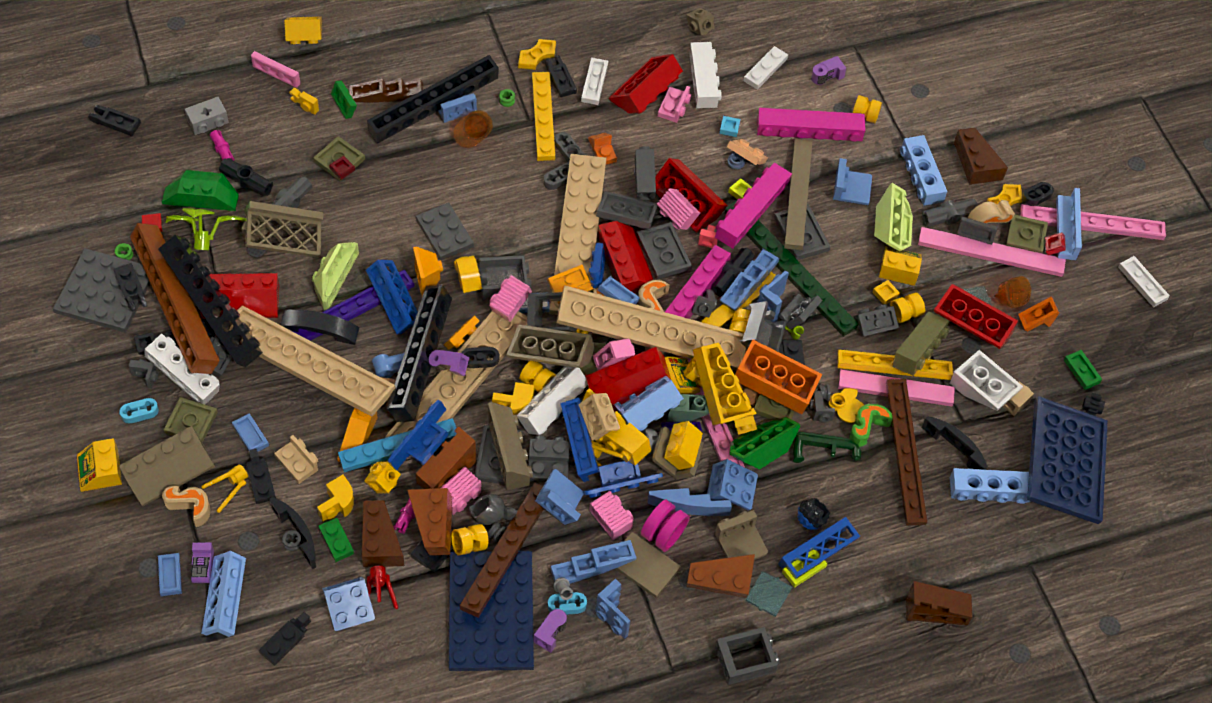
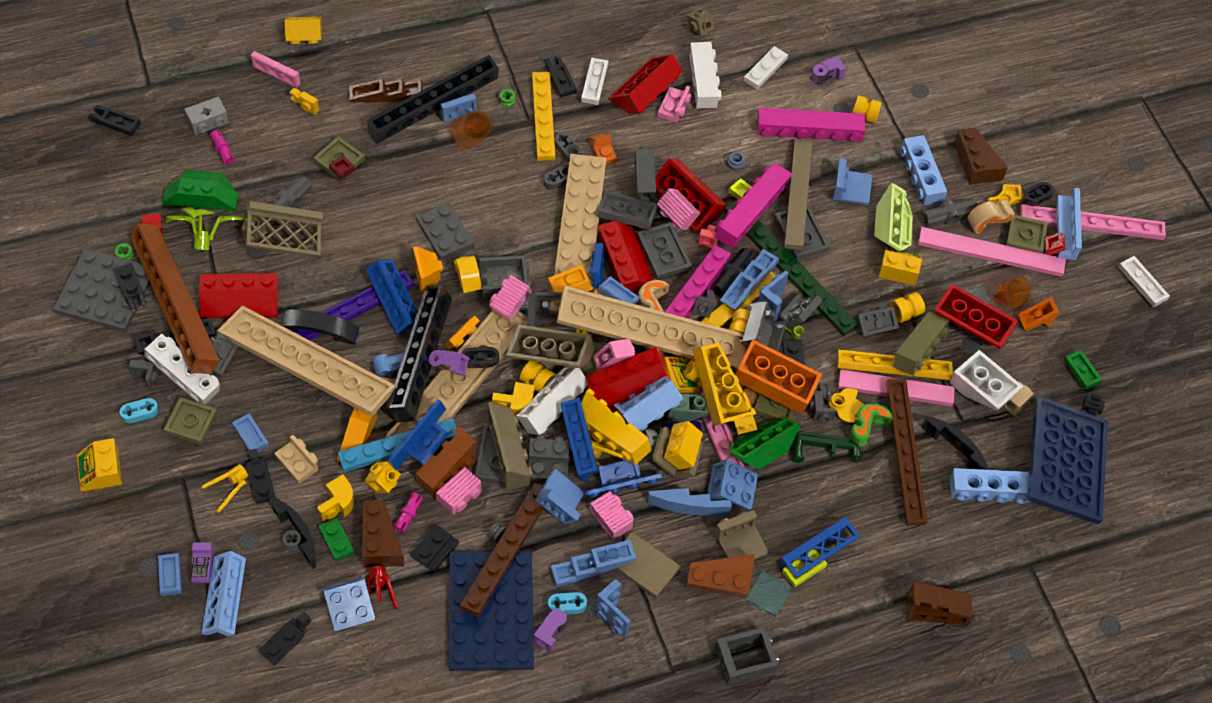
(167, 465): dark tan slope -> none
(172, 253): black brick -> none
(189, 498): tan animal -> none
(246, 177): black piece -> none
(333, 272): yellowish green wedge -> none
(343, 99): green plate -> none
(433, 518): dark orange wedge -> none
(469, 539): yellow wheel -> none
(491, 509): dark grey hair -> none
(532, 57): yellow tile -> none
(562, 586): light grey pin -> none
(599, 415): tan bracket -> none
(665, 525): dark pink wheel -> none
(730, 126): medium azure plate -> none
(742, 148): light nougat plate -> none
(813, 514): black piece -> none
(886, 292): yellow plate -> none
(977, 230): dark grey tile -> none

